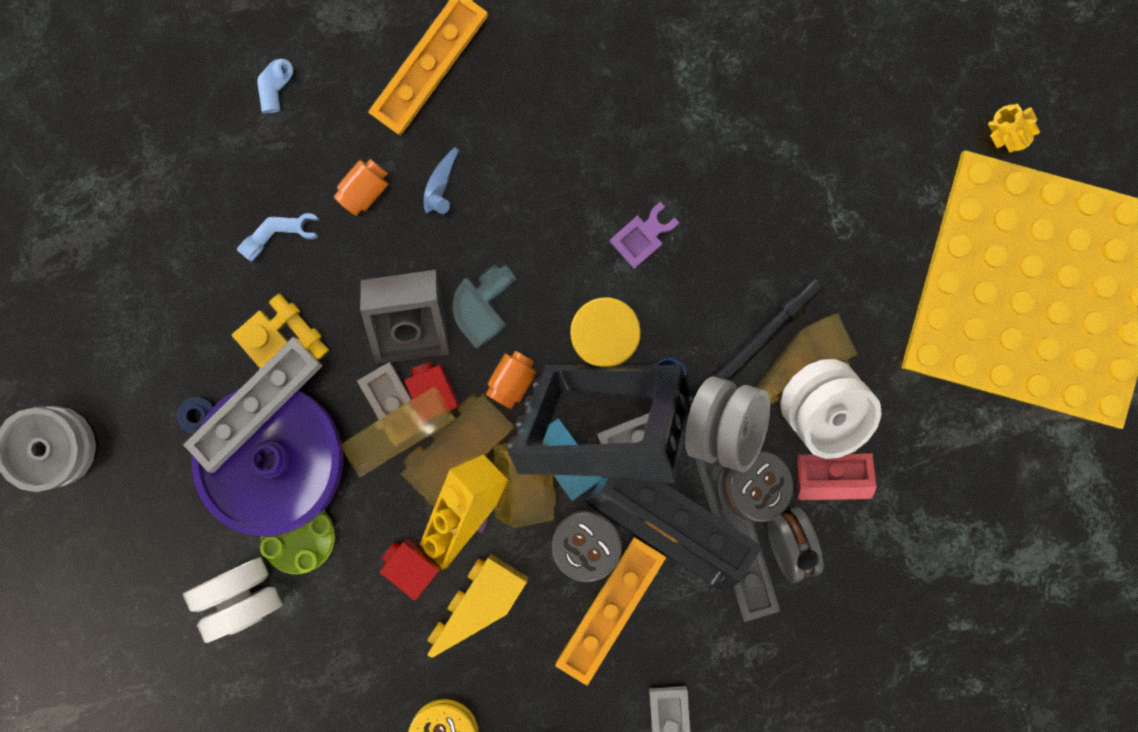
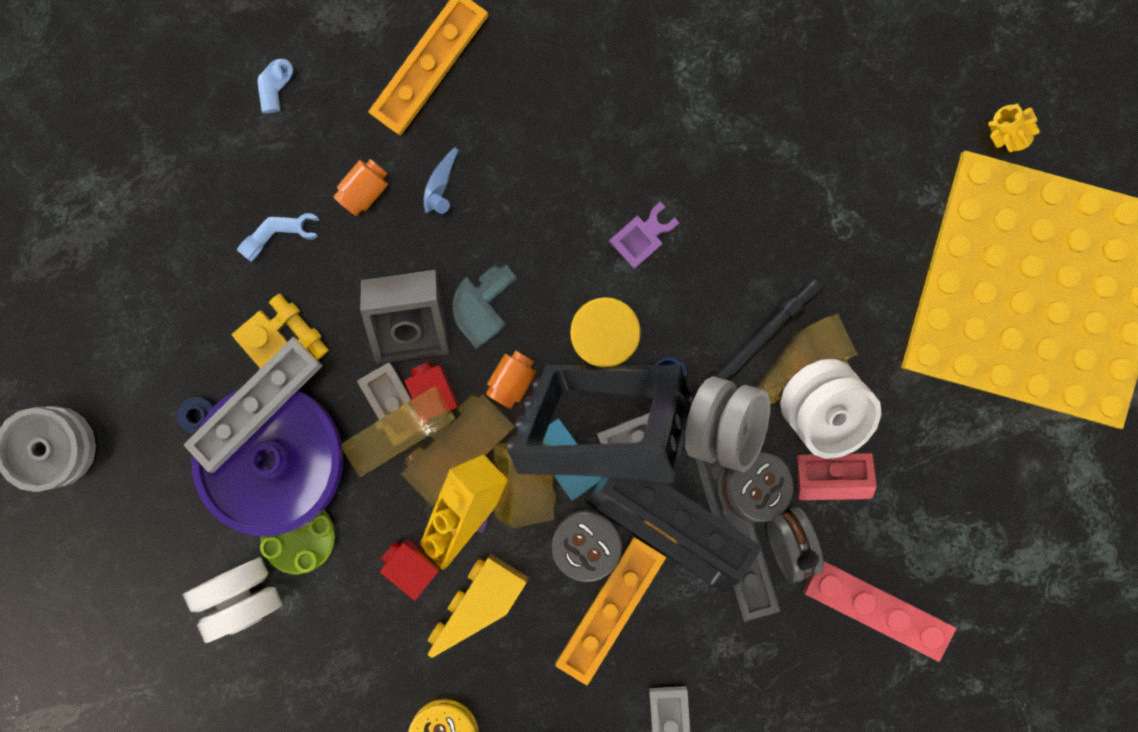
(881, 611): none -> coral plate

